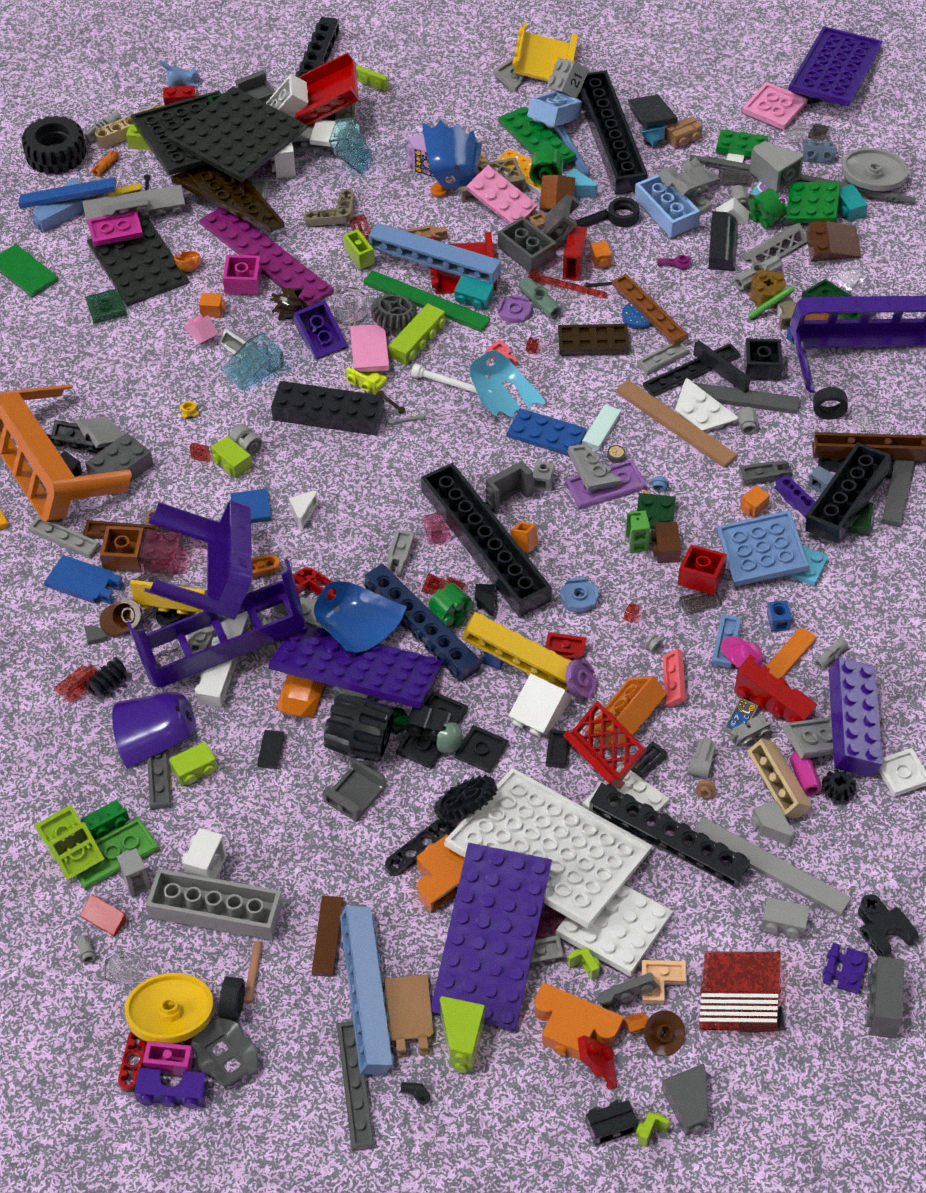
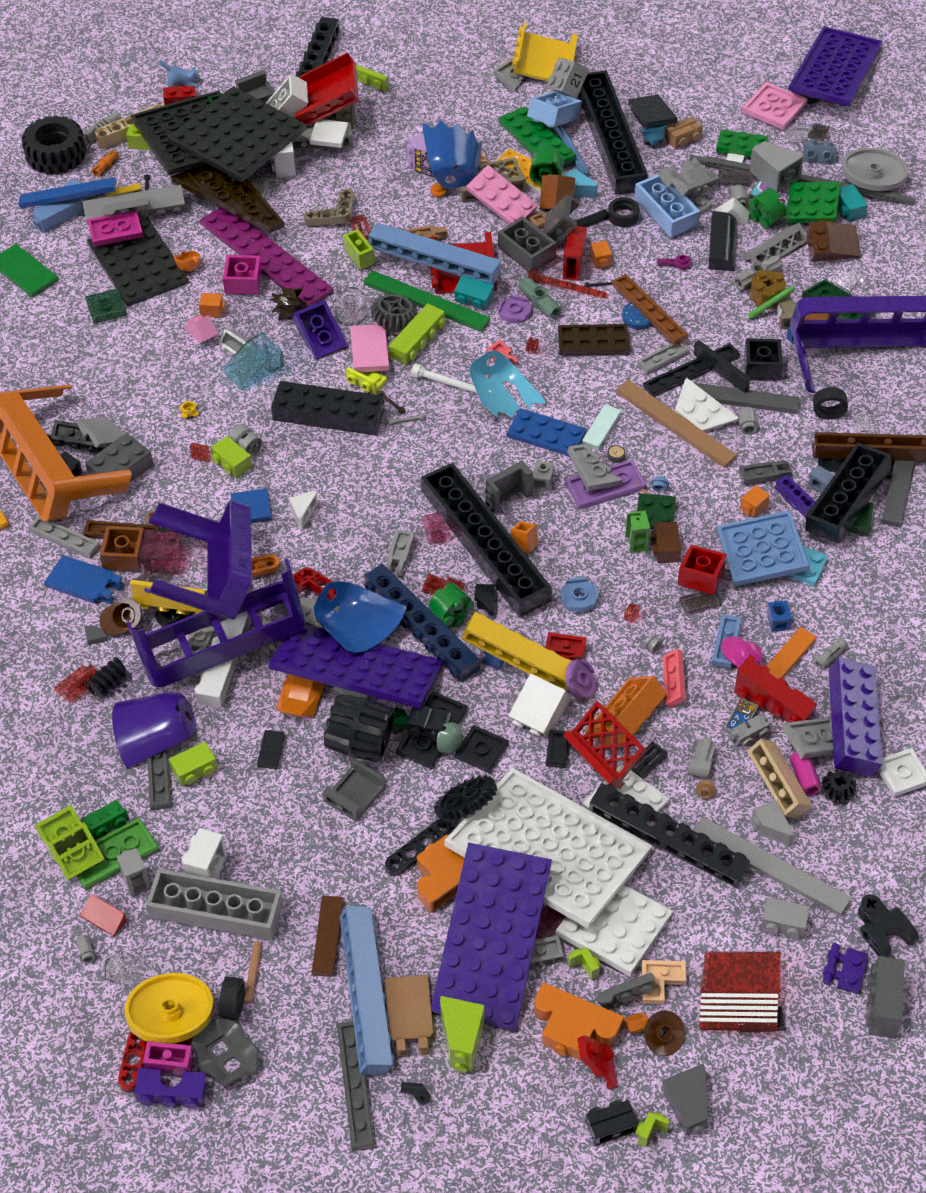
(350, 144): clear light blue slope -> none

